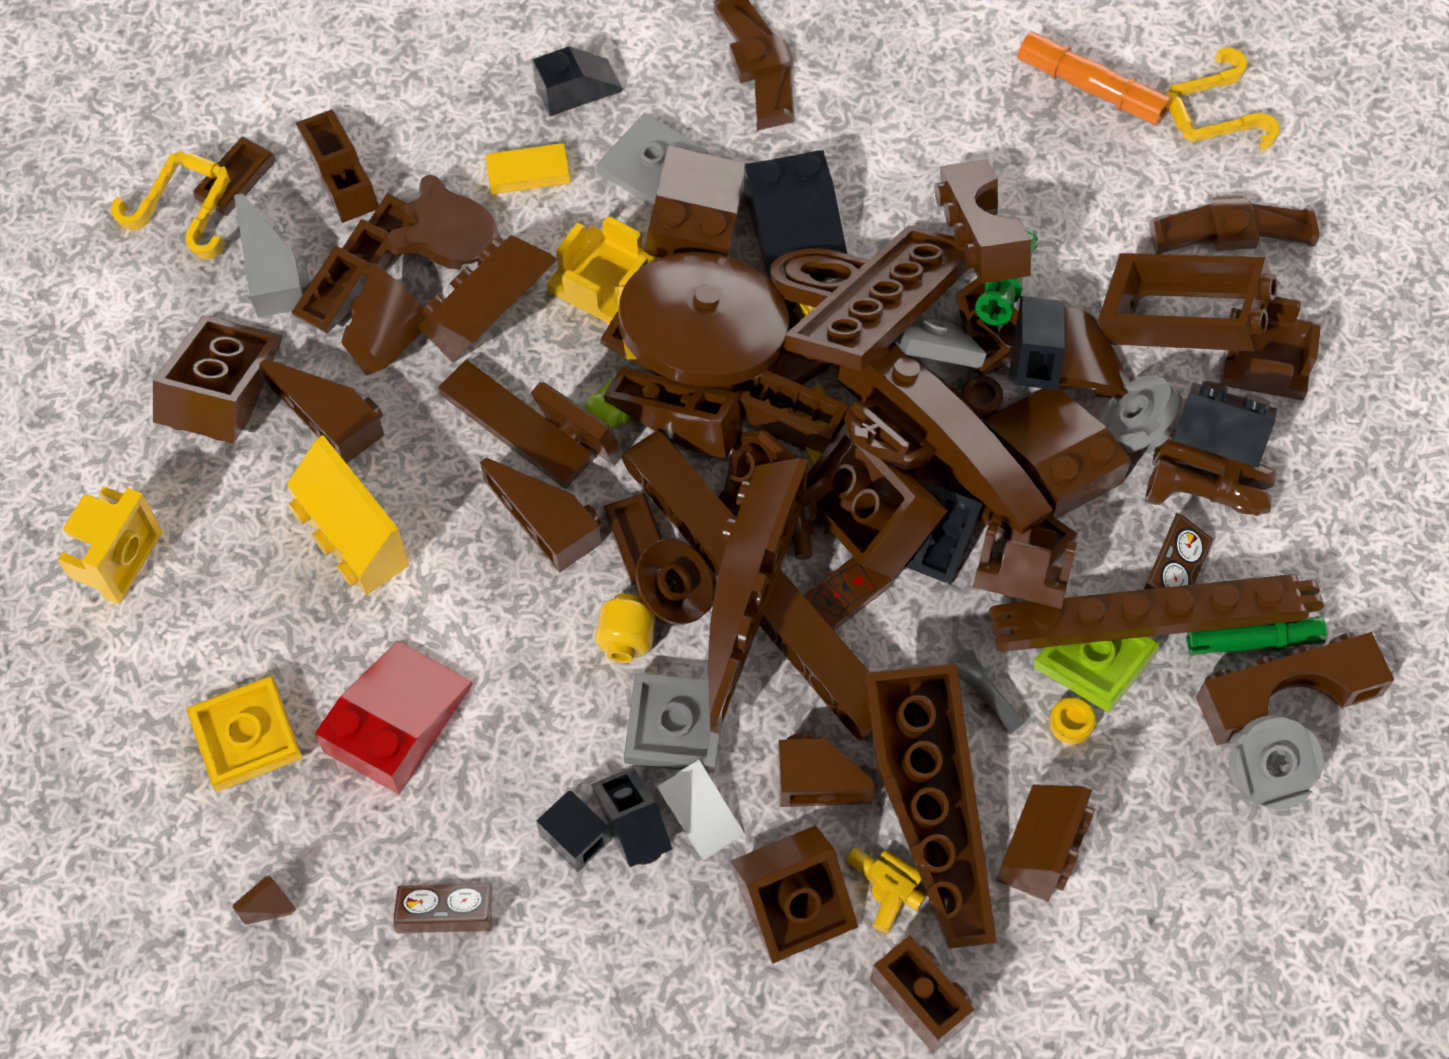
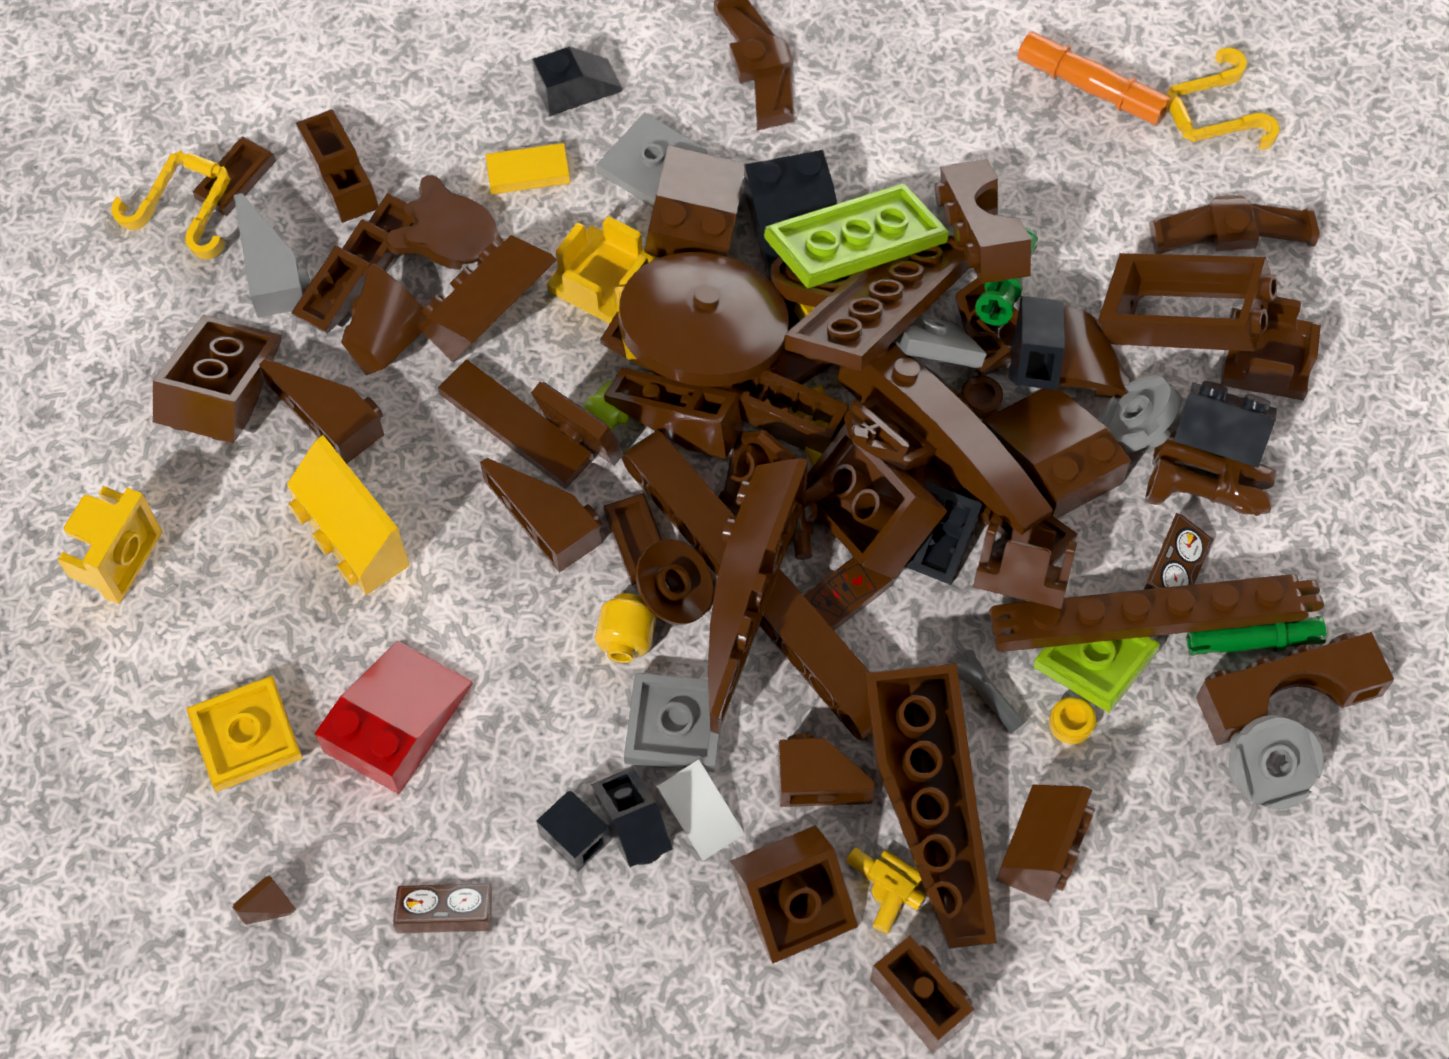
(855, 235): none -> lime tile

